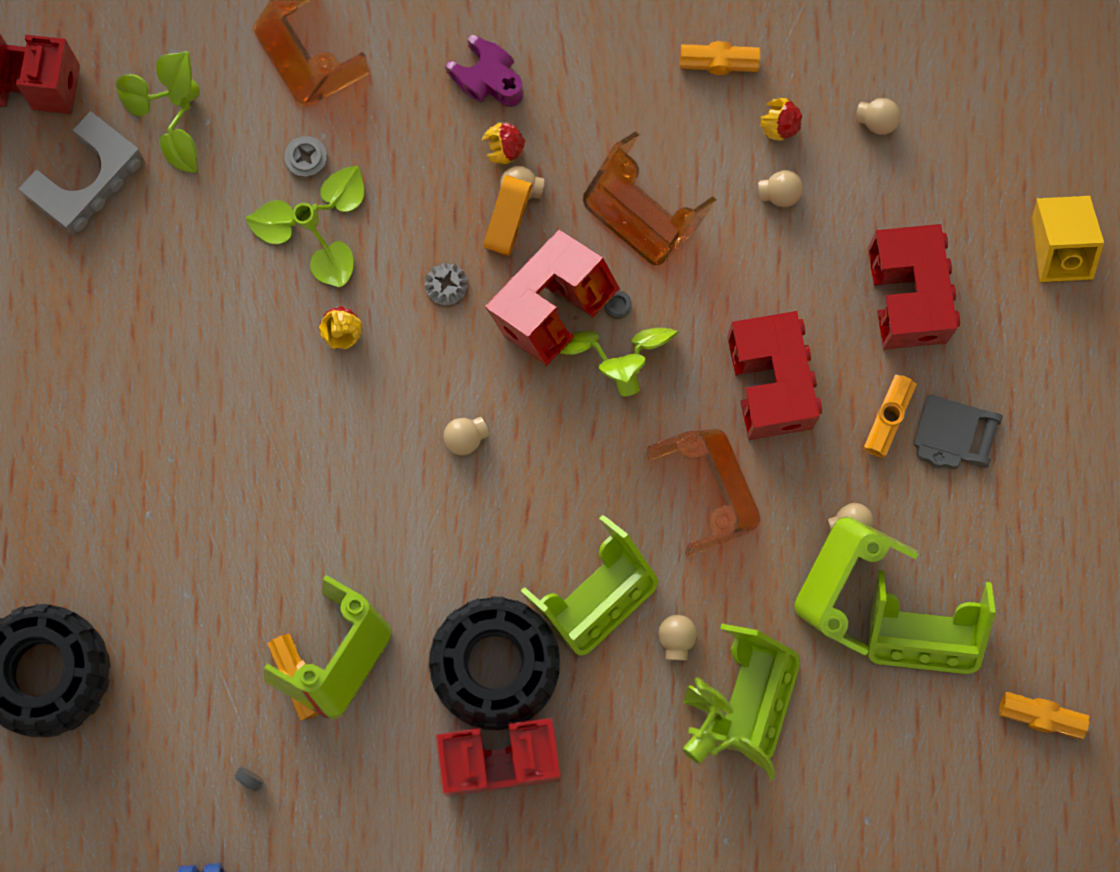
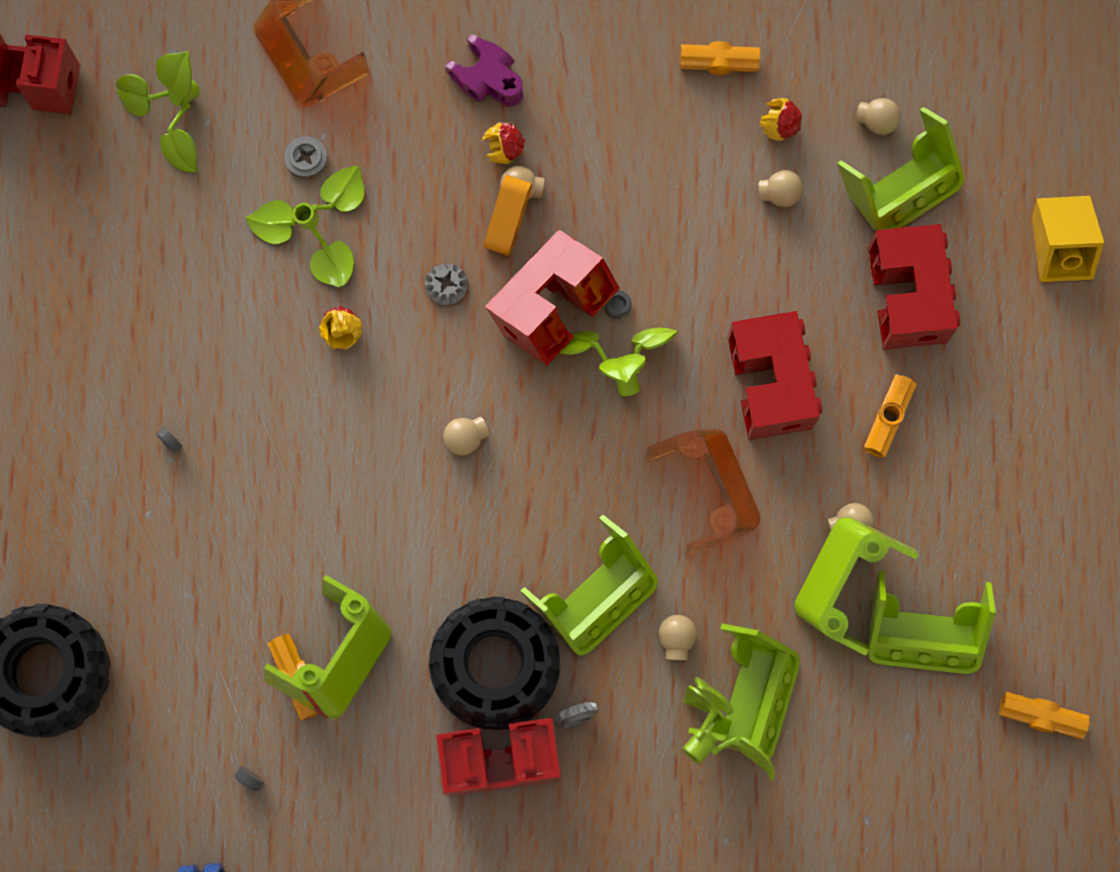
(74, 208): light grey arch -> none
(169, 440): none -> dark grey tile
(576, 715): none -> light grey gear
(634, 214): clear orange windscreen -> none
(913, 187): none -> lime windscreen
(948, 432): dark grey piece -> none

